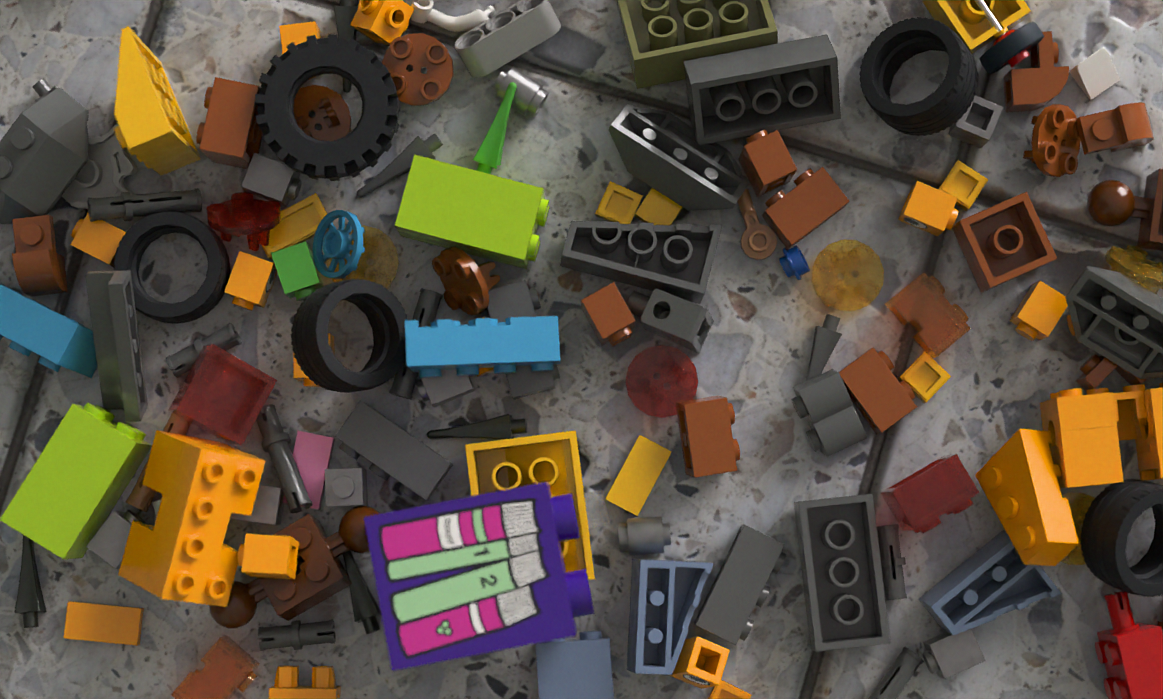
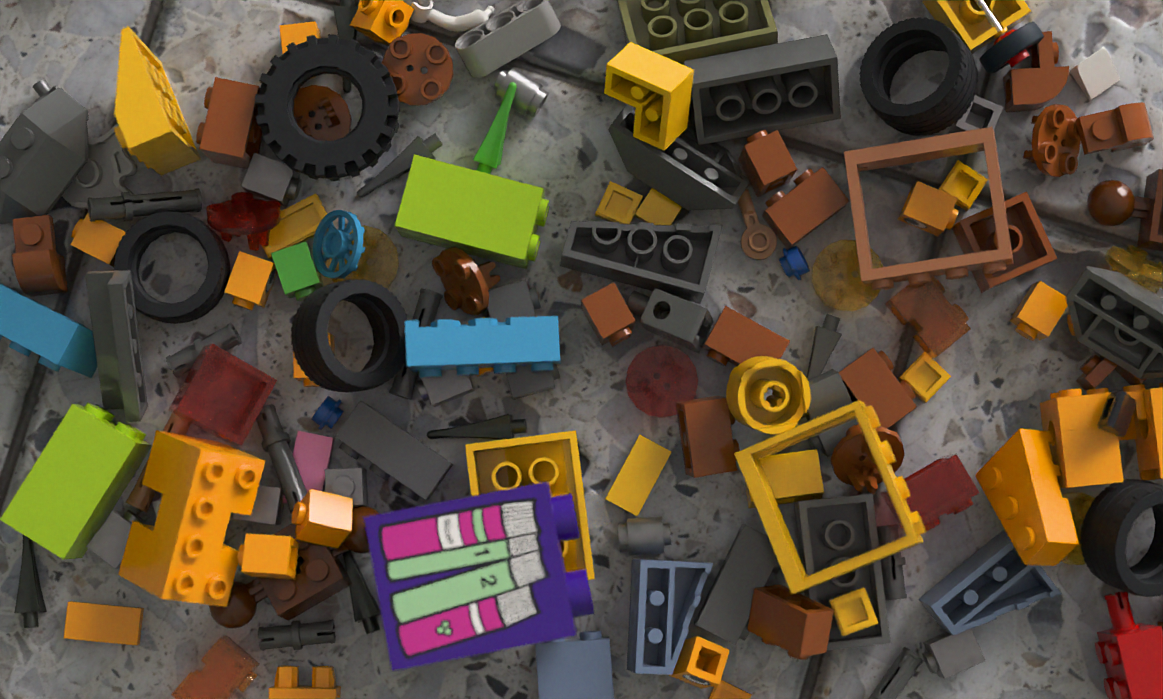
(322, 518): none -> light orange brick
(328, 413): none -> blue plate
(657, 90): none -> yellow brick
(740, 338): none -> dark orange brick
(772, 517): none -> yellow window
(780, 410): none -> yellow brick
(790, 621): none -> dark orange brick
(792, 477): none -> yellow brick
(853, 611): none -> yellow tile
(854, 462): none -> dark orange plate
(917, 151): none -> nougat window
(1117, 413): none -> black slope

